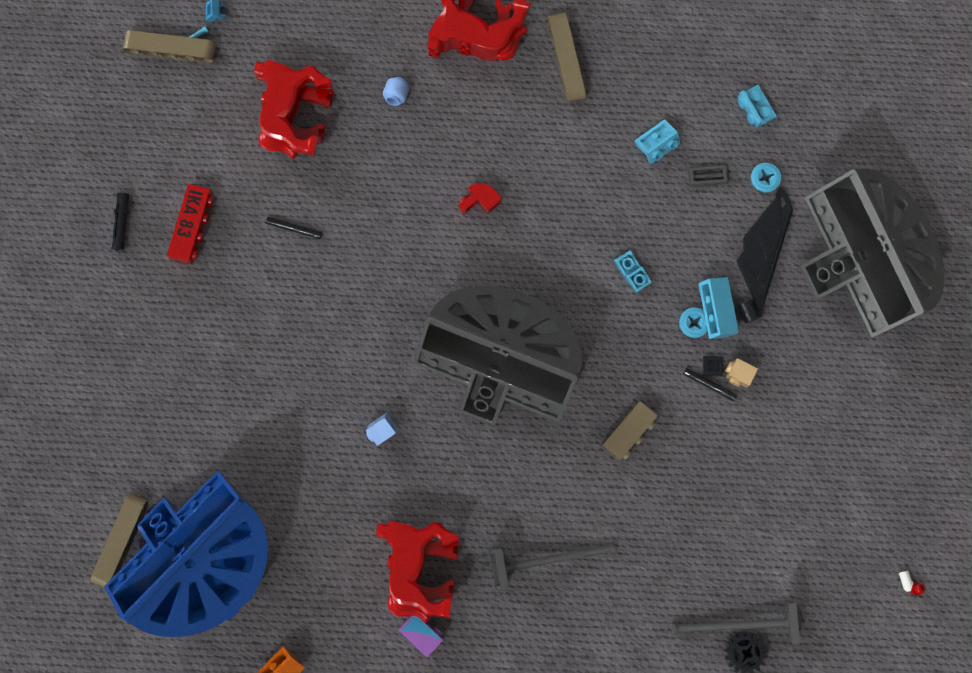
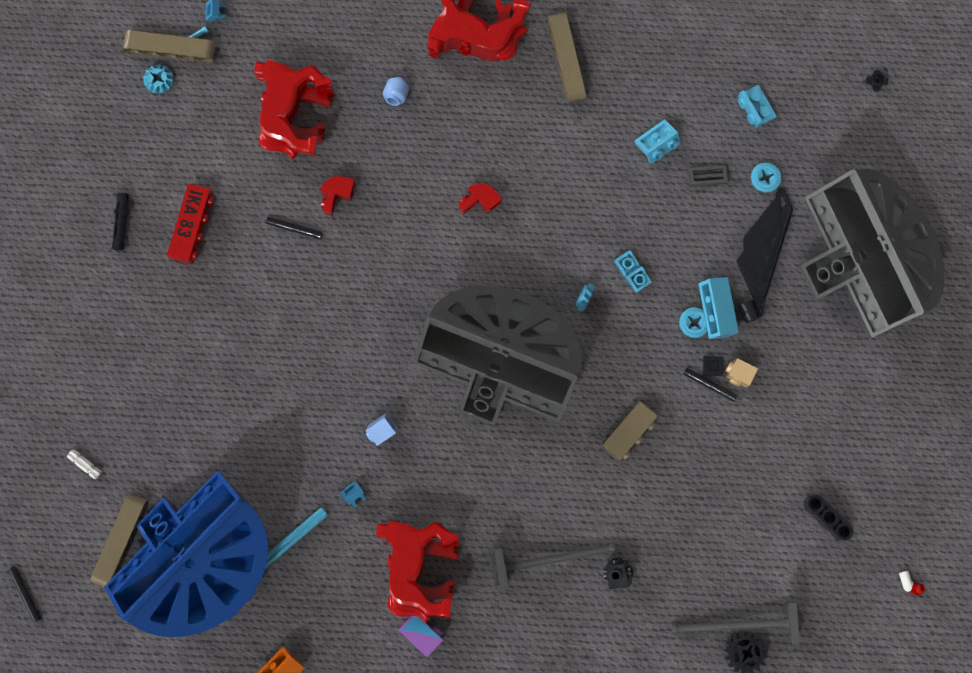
(24, 594): none -> black bar
(84, 464): none -> white axle
(158, 86): none -> medium azure gear
(296, 535): none -> medium azure axle
(334, 188): none -> red brick
(352, 492): none -> dark azure tile
(584, 297): none -> medium azure gear
(618, 573): none -> black brick
(837, 519): none -> black beam
(877, 74): none -> black plate

